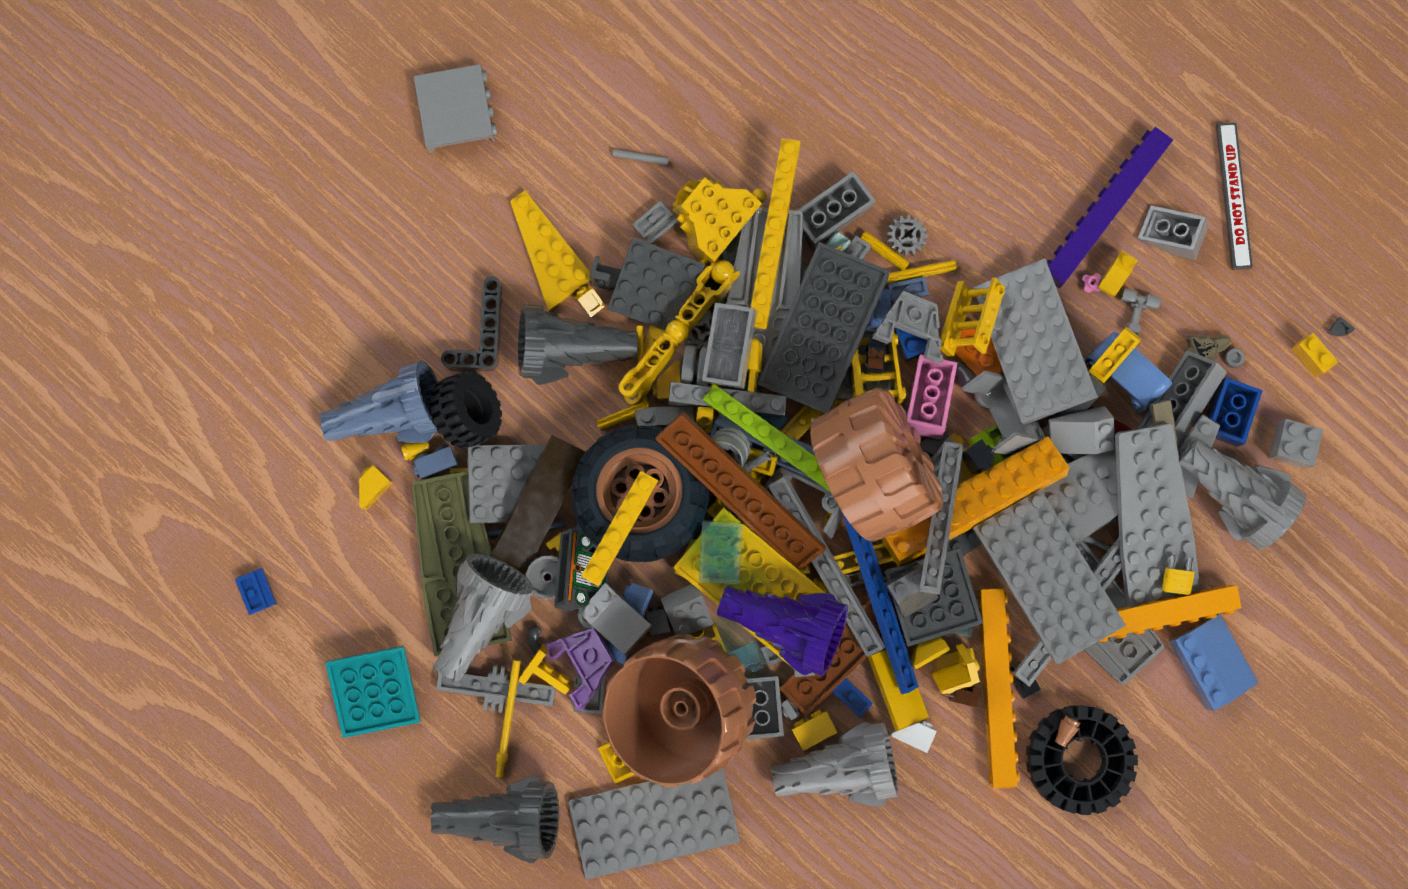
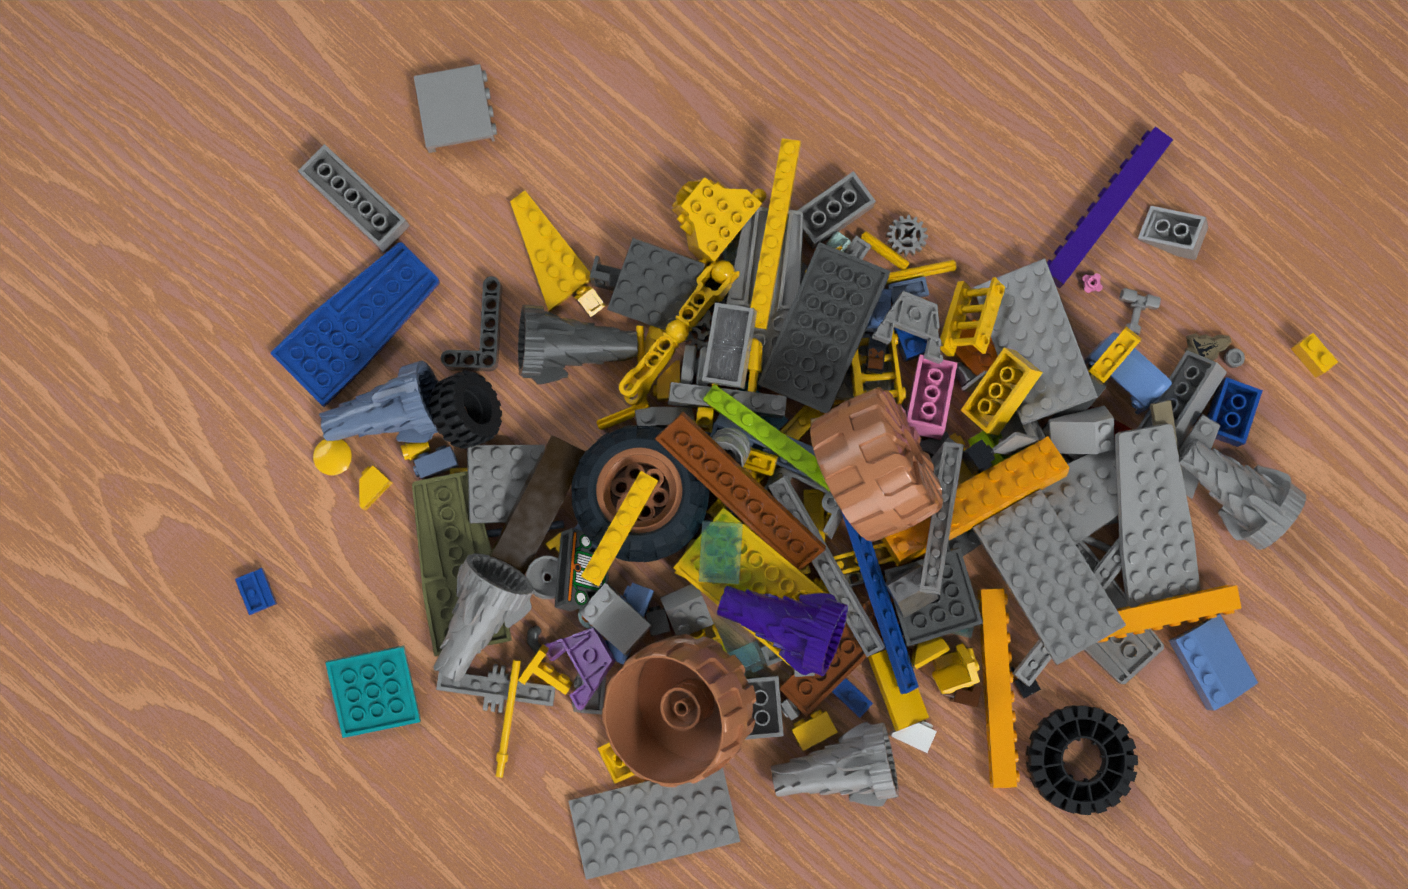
(332, 457): none -> yellow dish
(353, 198): none -> light grey brick
(355, 323): none -> blue wing
(520, 820): dark grey cone -> none
(640, 157): light grey bar -> none
(655, 223): light grey plate -> none
(757, 461): light grey piece -> none
(814, 507): none -> yellow plate
(1001, 391): none -> yellow brick
(1067, 729): nougat cone -> none
(1117, 273): yellow slope -> none
(1178, 580): yellow piece -> none
(1234, 196): tile -> none
(1296, 443): light grey brick -> none
(1340, 328): dark grey tile -> none

